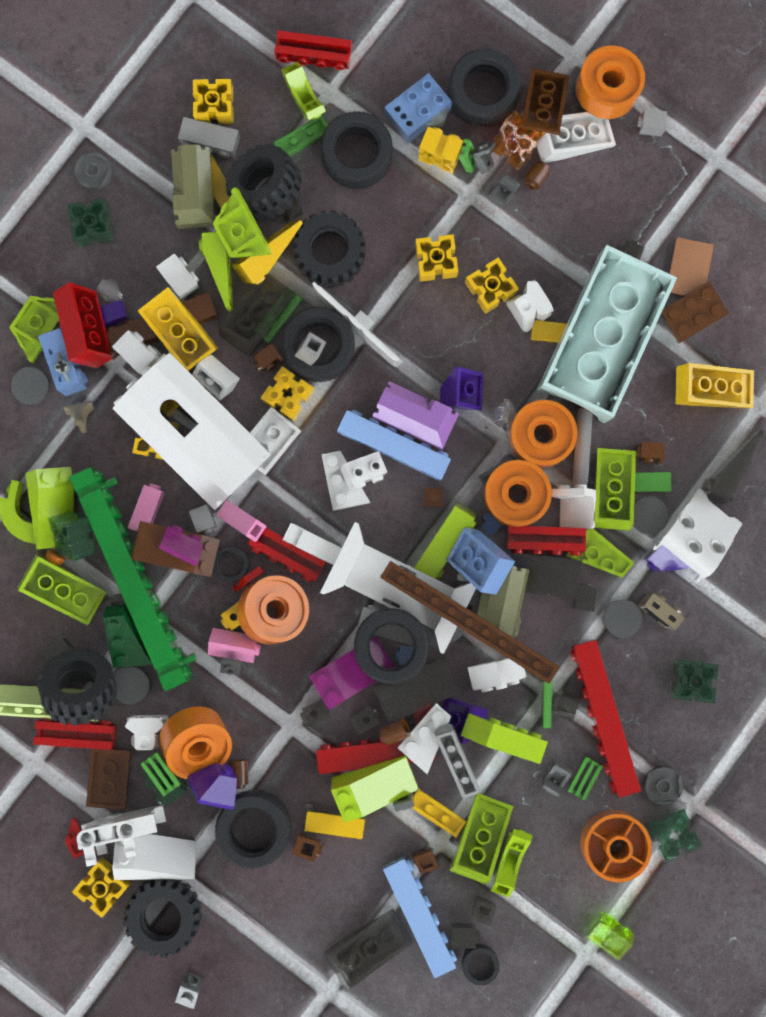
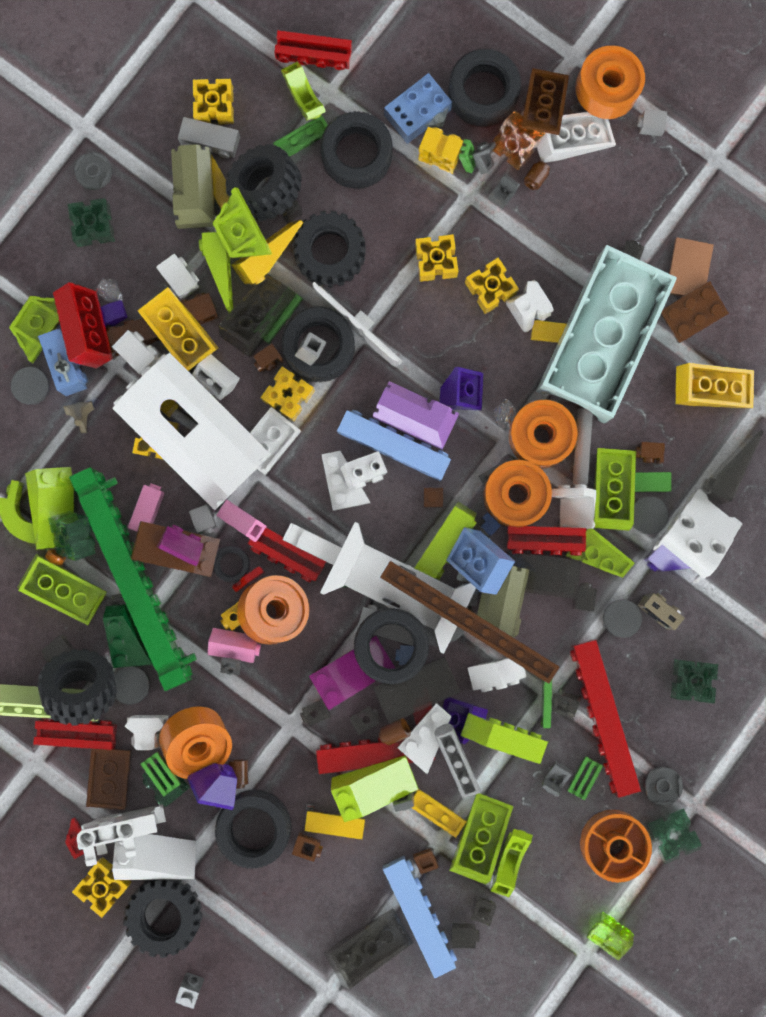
(480, 980): black tyre -> none

